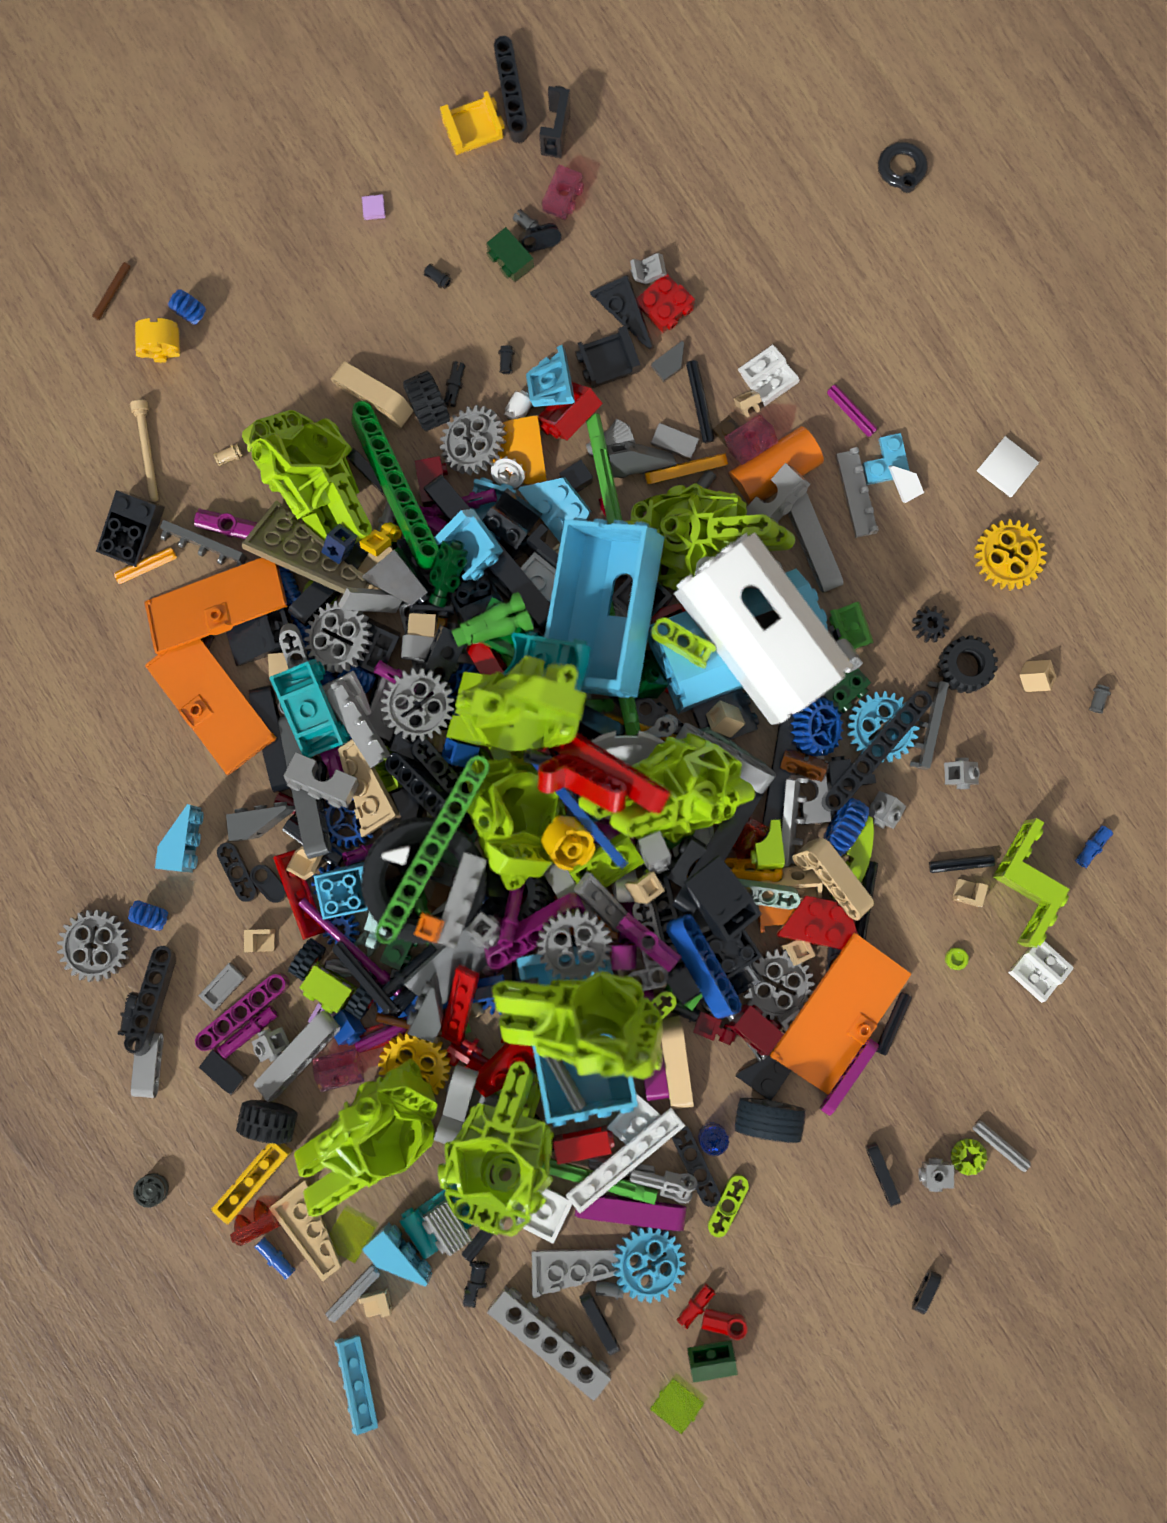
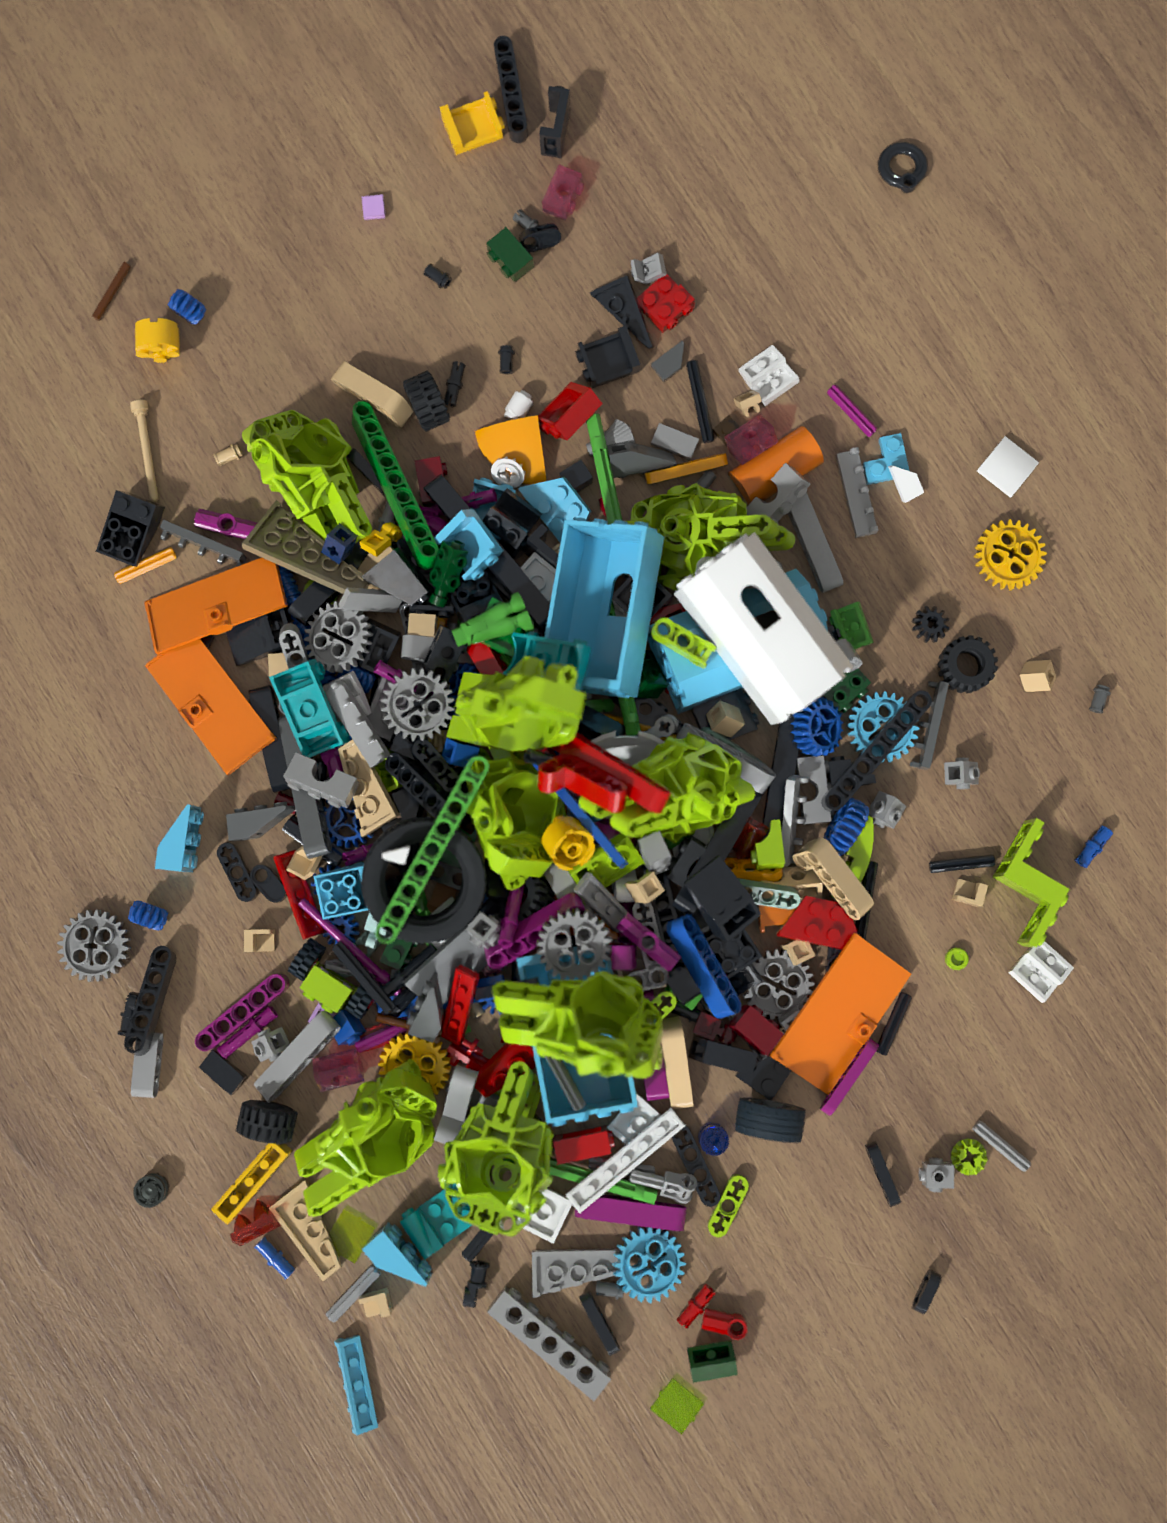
(222, 986): light grey tile -> none
(429, 927): orange tile -> none
(446, 1227): light grey brick -> none
(461, 899): light grey hinge -> none
(473, 440): light grey gear -> none
(551, 381): medium azure wing -> none
(723, 1055): none -> black slope
(794, 762): reddish brown hinge -> none

